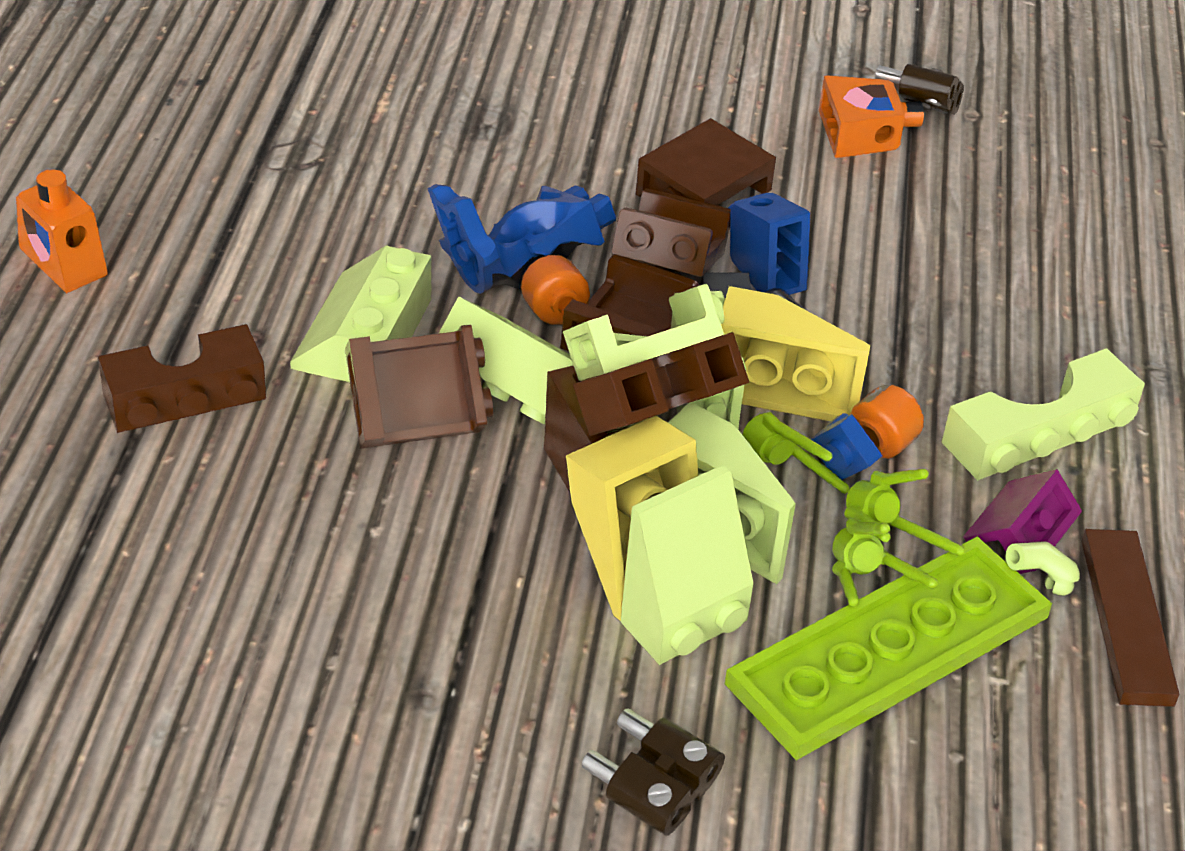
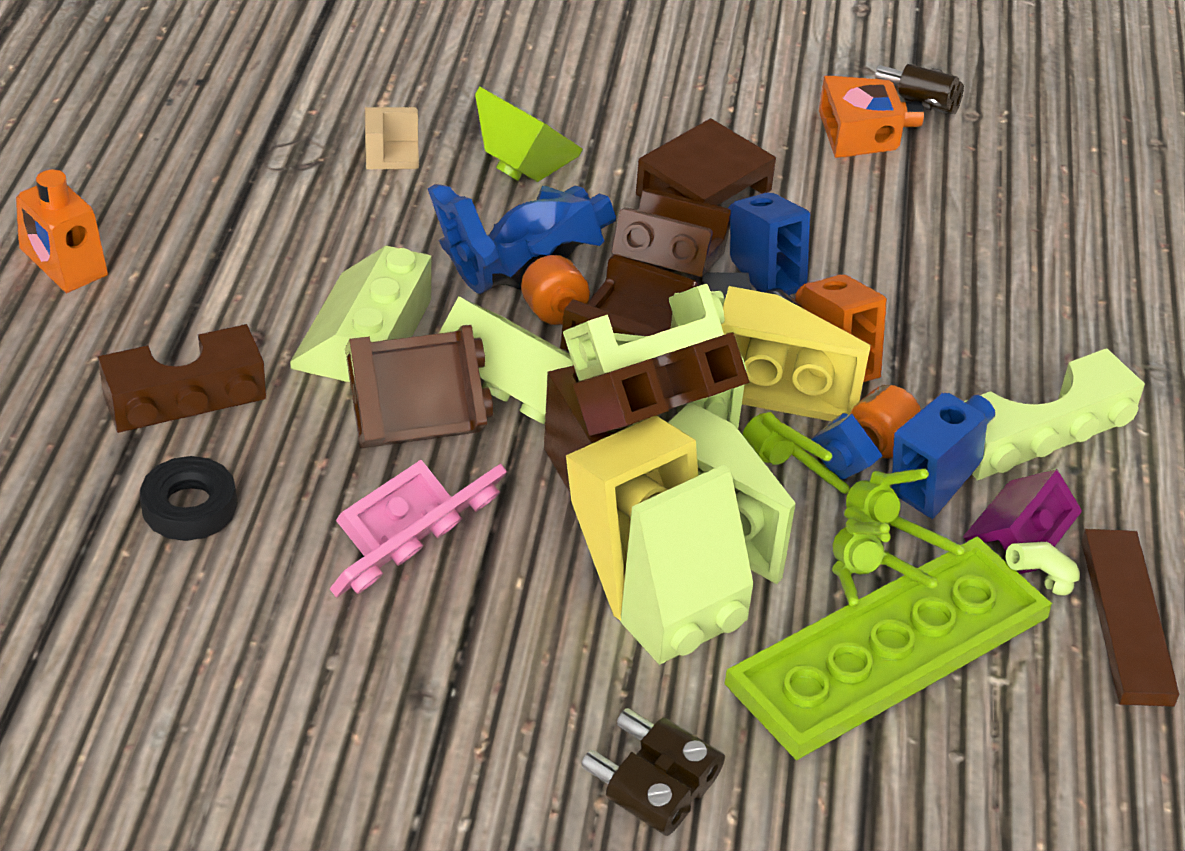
(194, 521): none -> black tyre
(391, 138): none -> tan panel
(402, 513): none -> bright pink bracket
(521, 140): none -> lime slope
(851, 308): none -> orange torso
(946, 442): none -> blue torso

